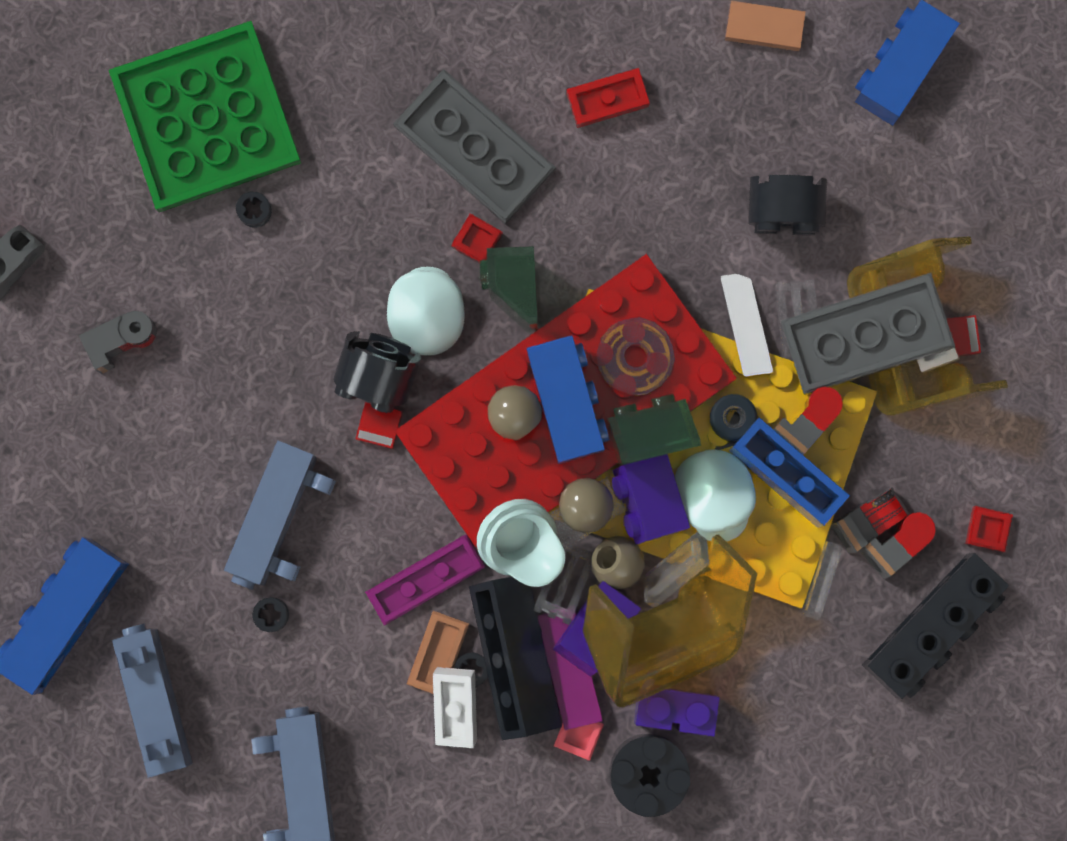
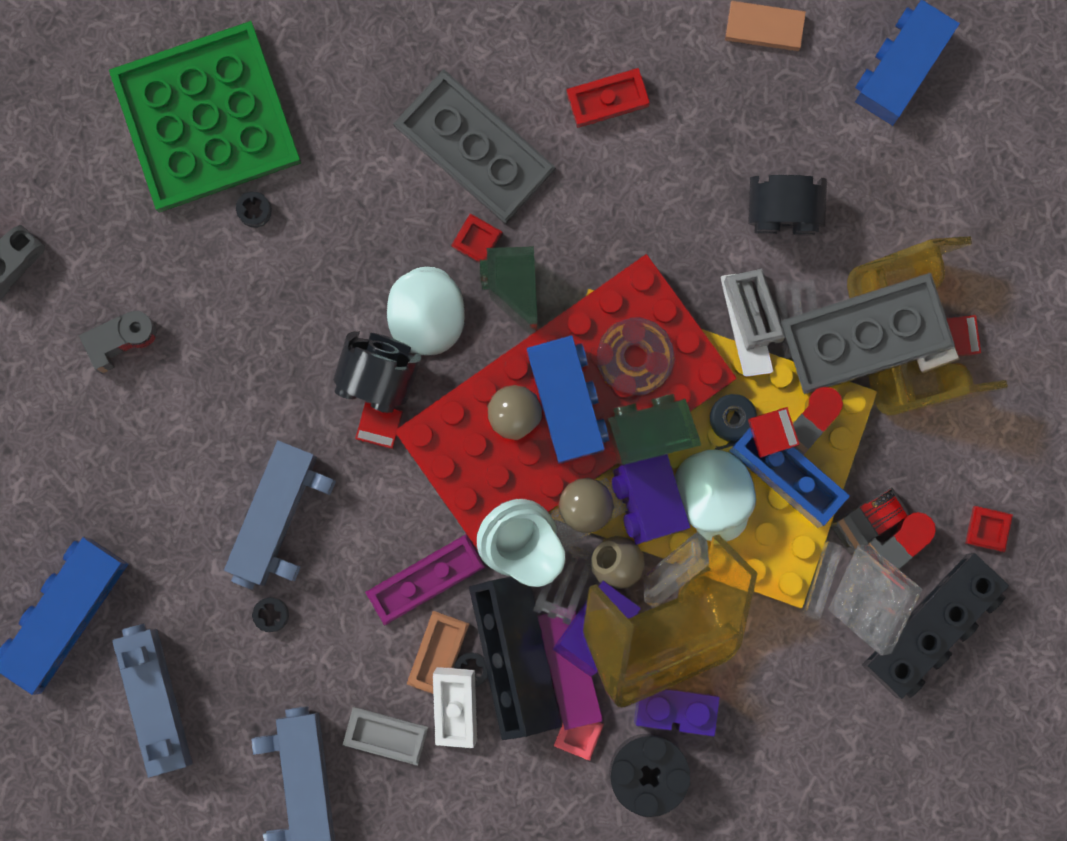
(385, 735): none -> light grey tile
(762, 338): none -> light grey tile
(773, 432): none -> red tile
(874, 599): none -> clear plate

